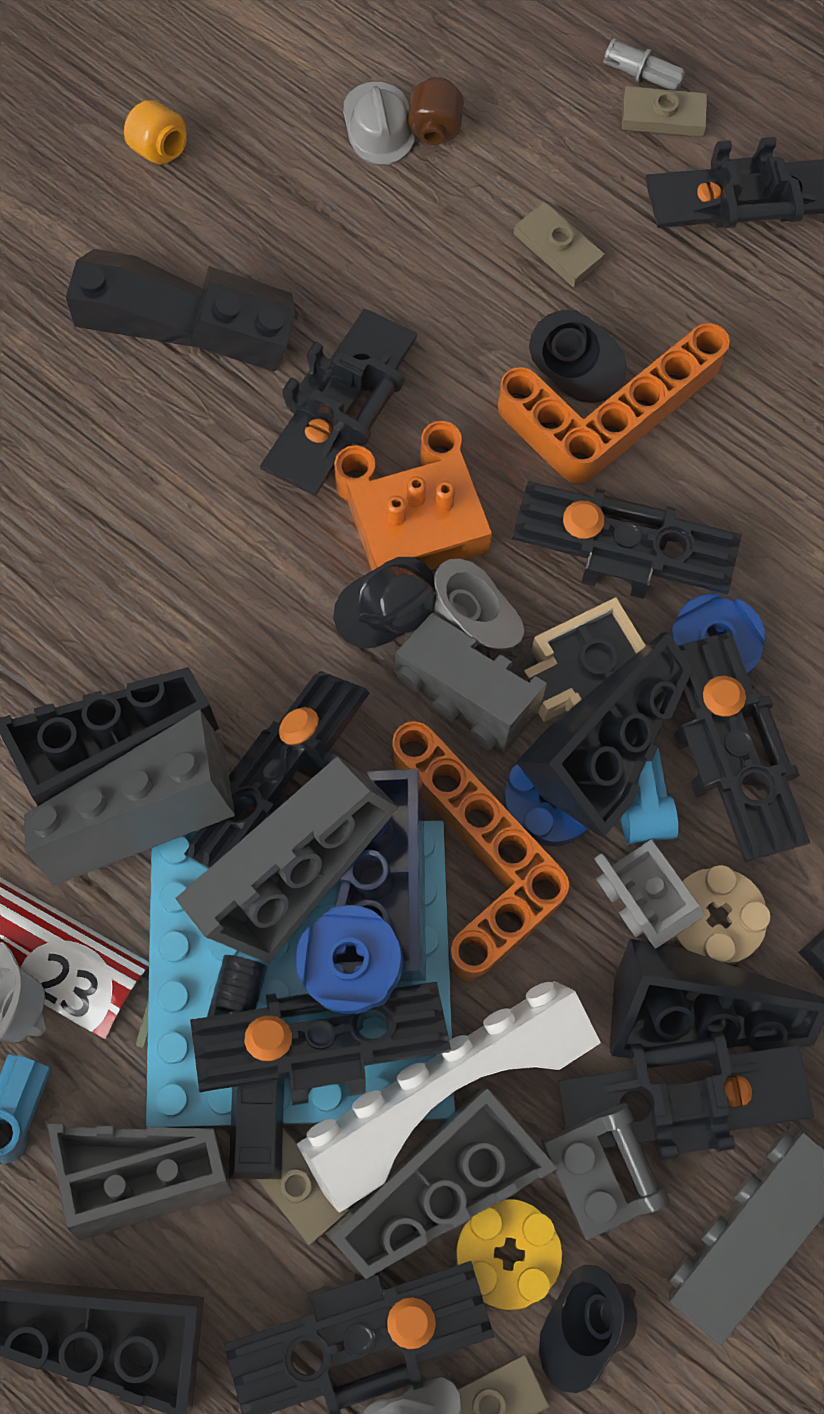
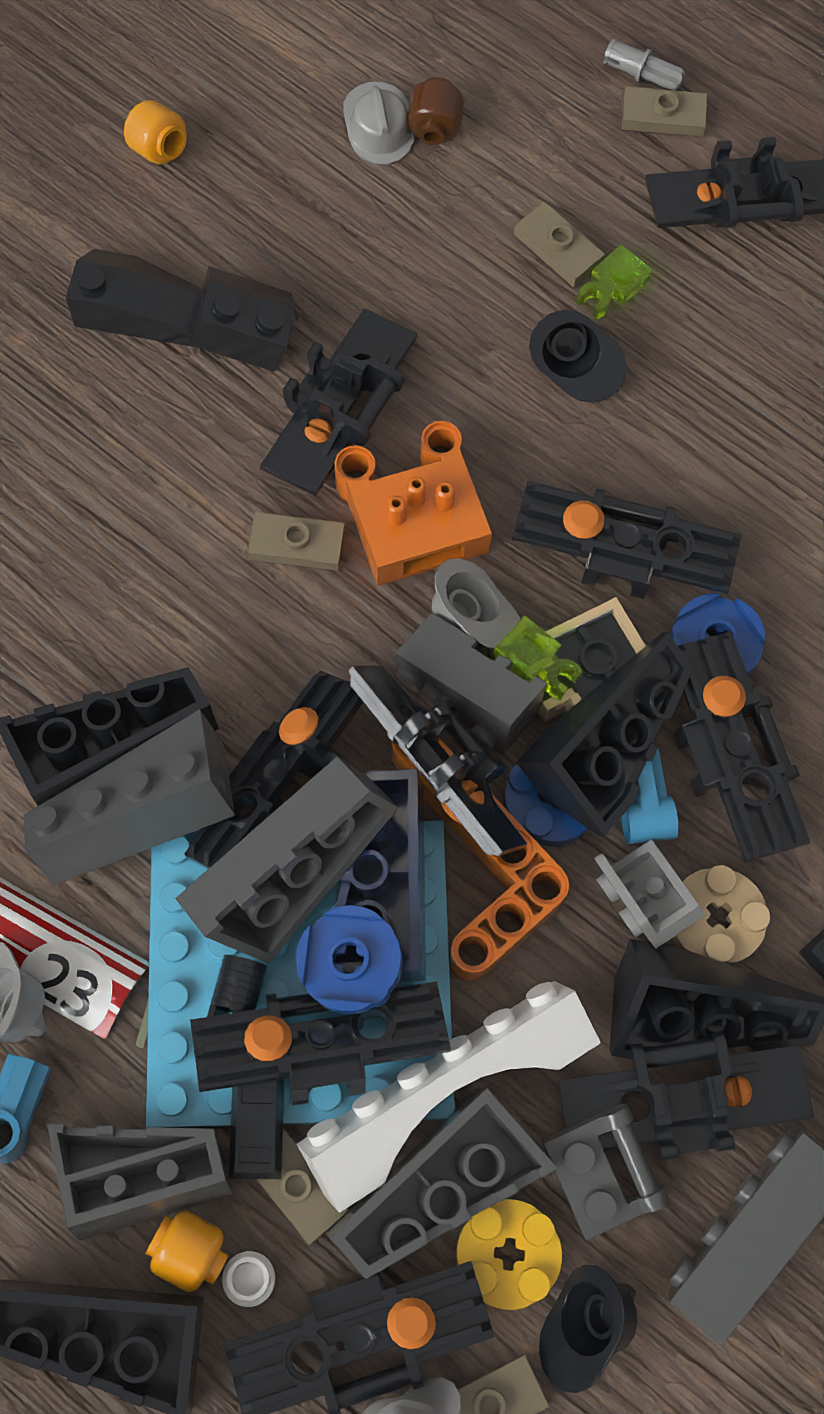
(187, 1251): none -> light orange head
(248, 1279): none -> white plate
(296, 541): none -> dark tan plate
(385, 603): black piece -> none
(457, 781): none -> black piece
(534, 655): none -> clear neon green plate
(615, 277): none -> clear neon green plate
(618, 411): orange beam -> none

